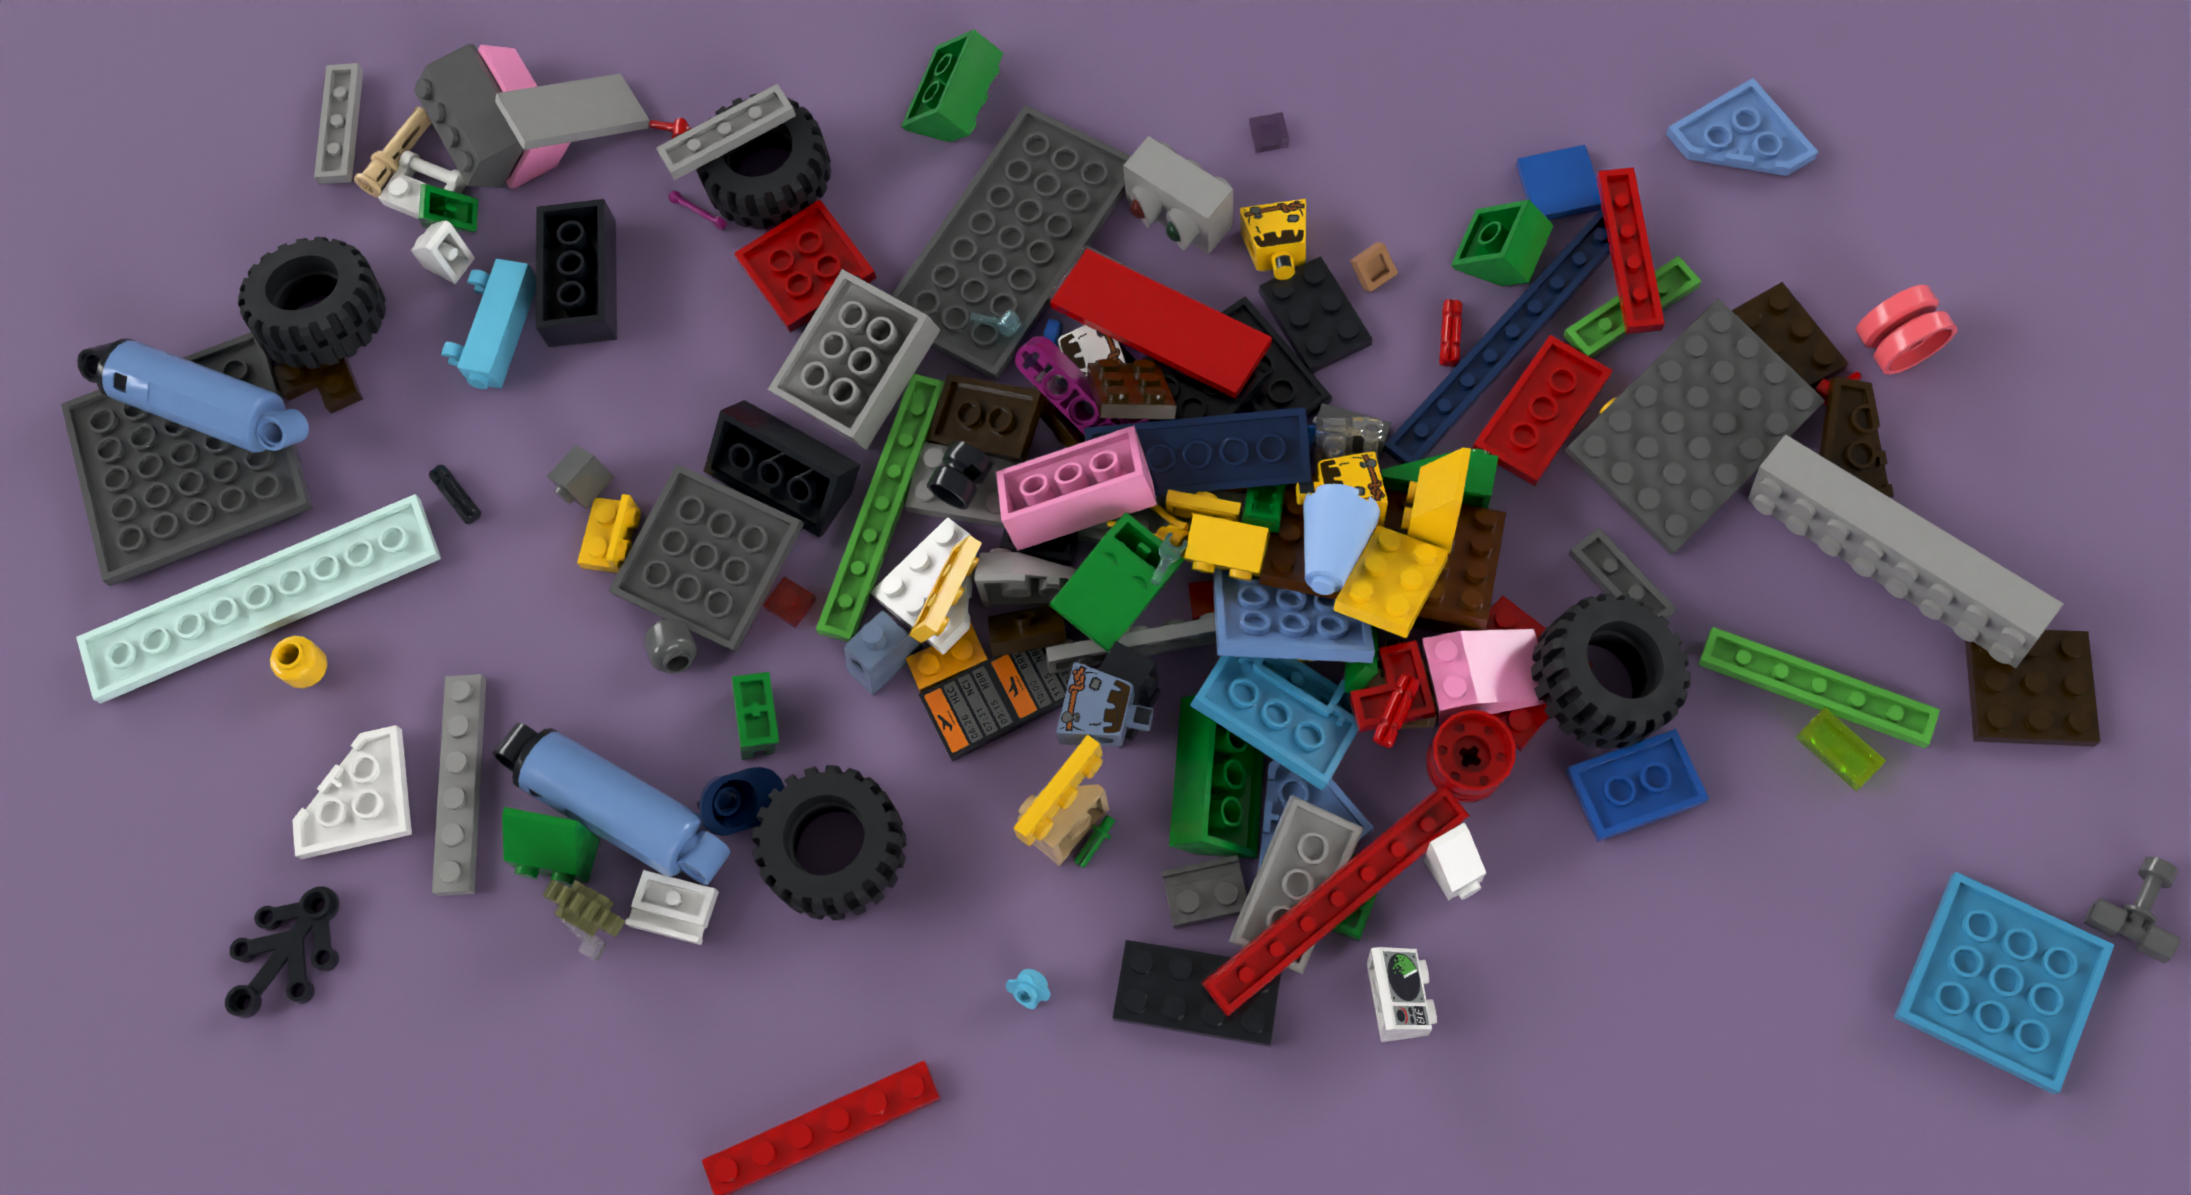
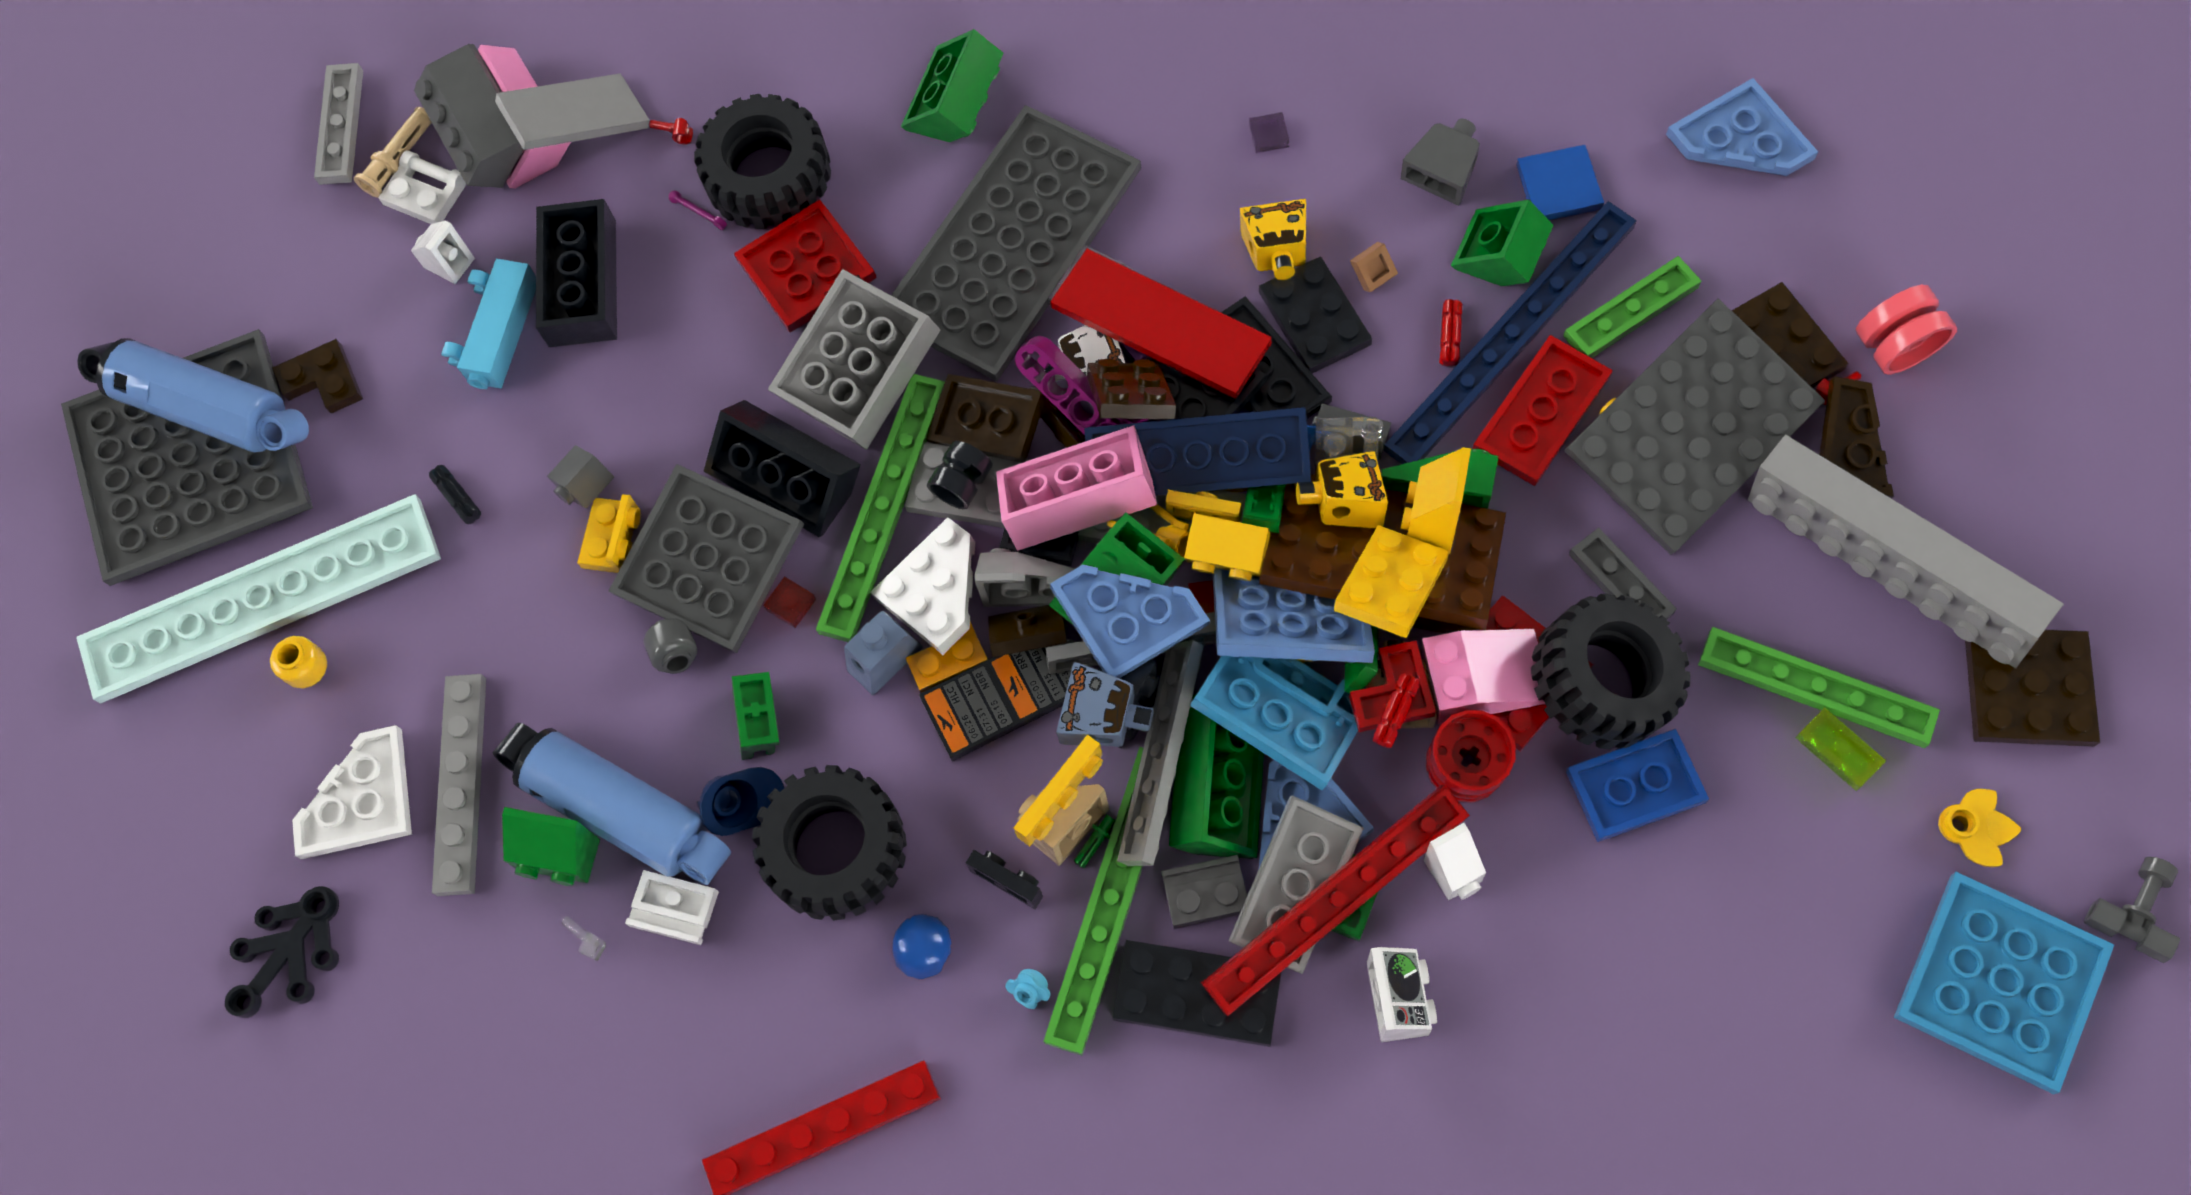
(298, 275): black tyre -> none
(442, 205): green slope -> none
(584, 908): olive gear -> none
(725, 131): light grey plate -> none
(921, 946): none -> blue hair
(946, 590): yellow plate -> none
(992, 869): none -> black plate
(1006, 325): clear light blue hand -> none
(1053, 330): blue tile -> none
(1096, 940): none -> bright green plate
(1126, 616): none -> medium blue plate
(1160, 755): none -> light grey plate
(1168, 554): clear light blue hand -> none
(1178, 196): light grey piece -> none
(1335, 534): light blue cone -> none
(1443, 160): none -> dark grey torso
(1630, 251): red plate -> none
(1983, 827): none -> yellow plate

